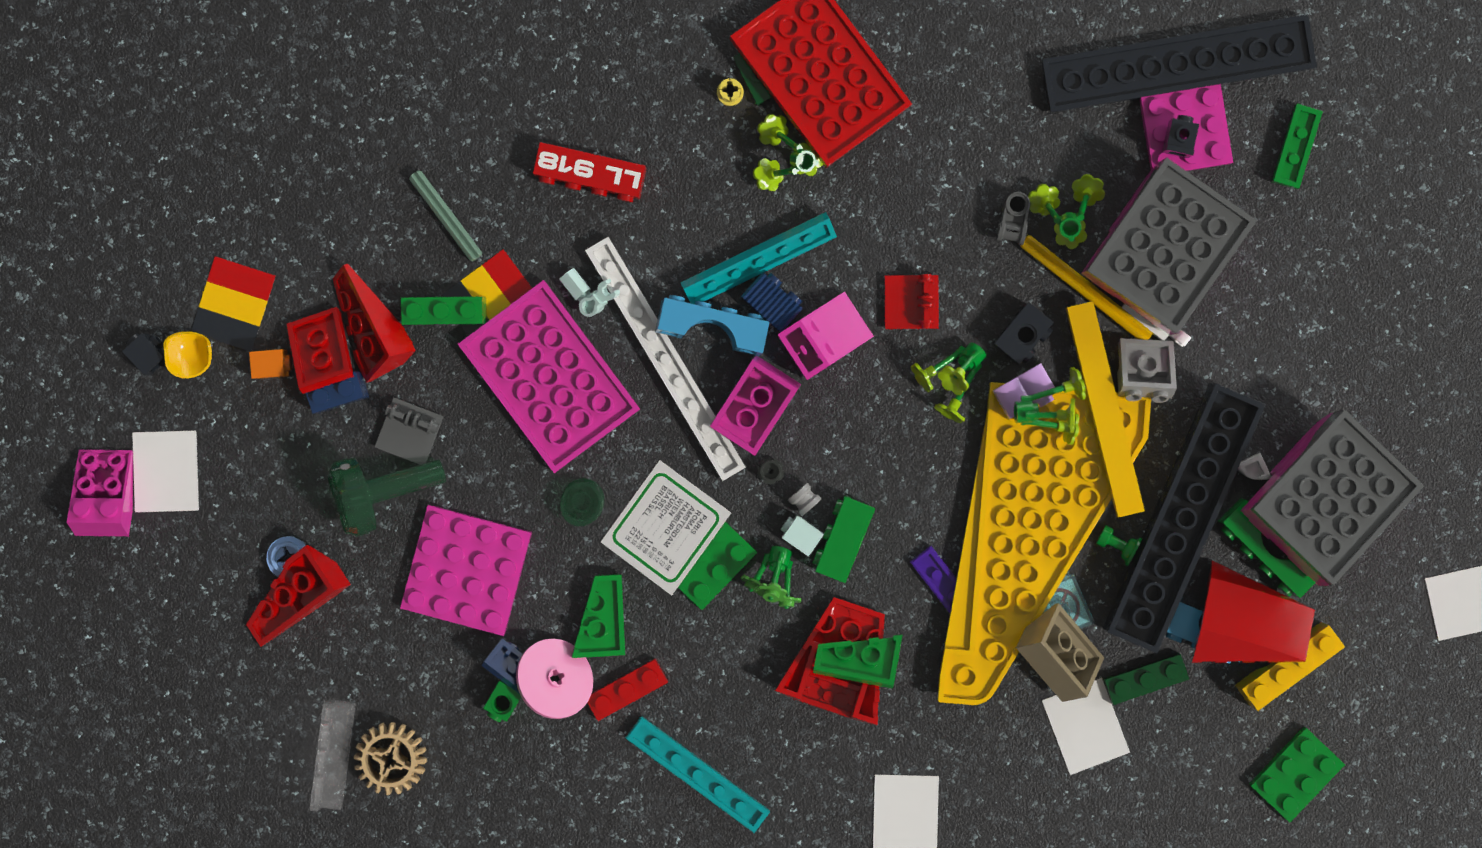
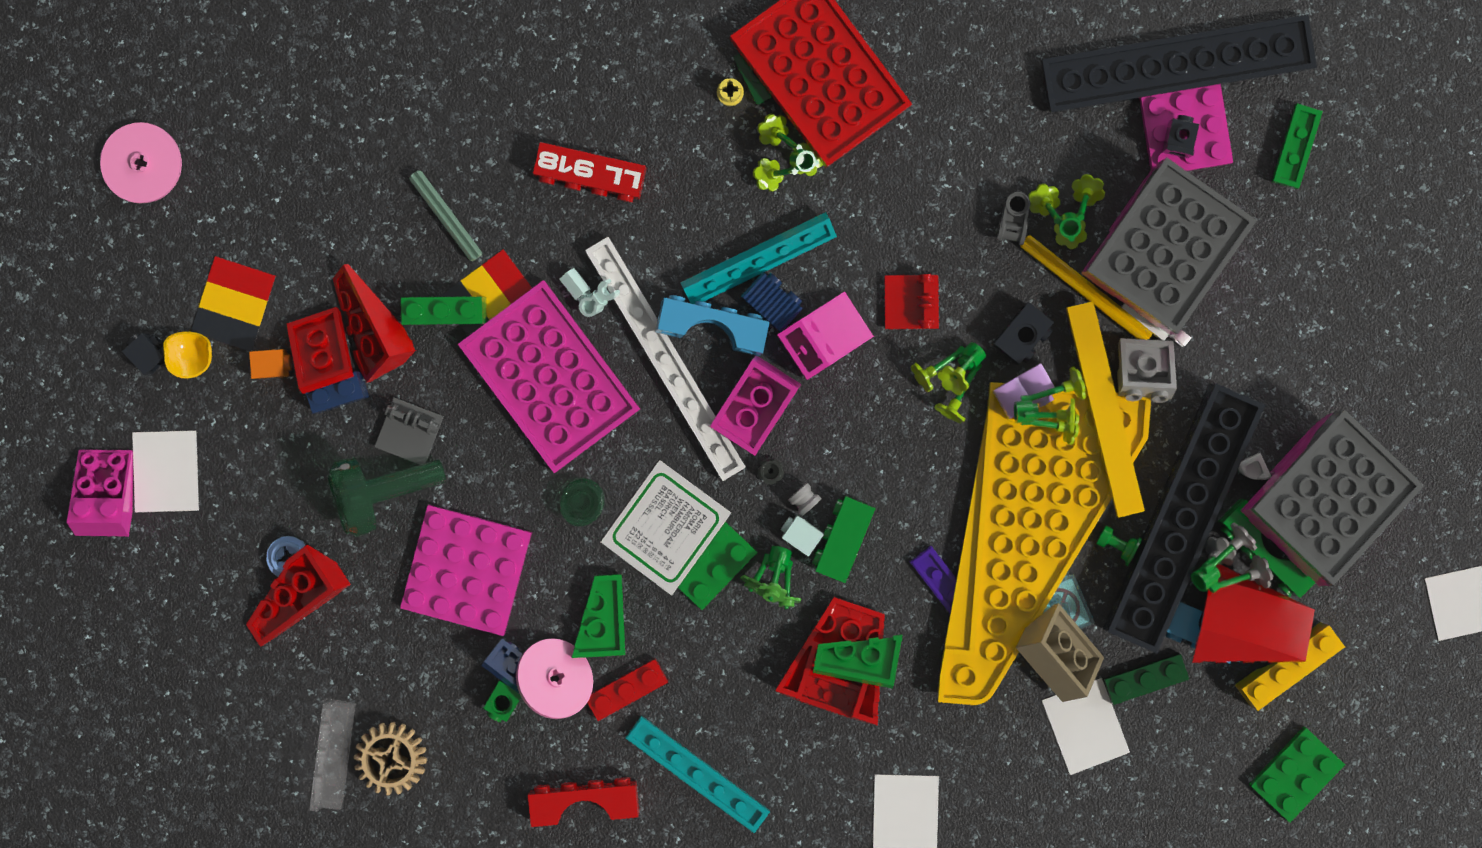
(159, 152): none -> bright pink piece
(617, 798): none -> red arch
(1221, 552): none -> plant

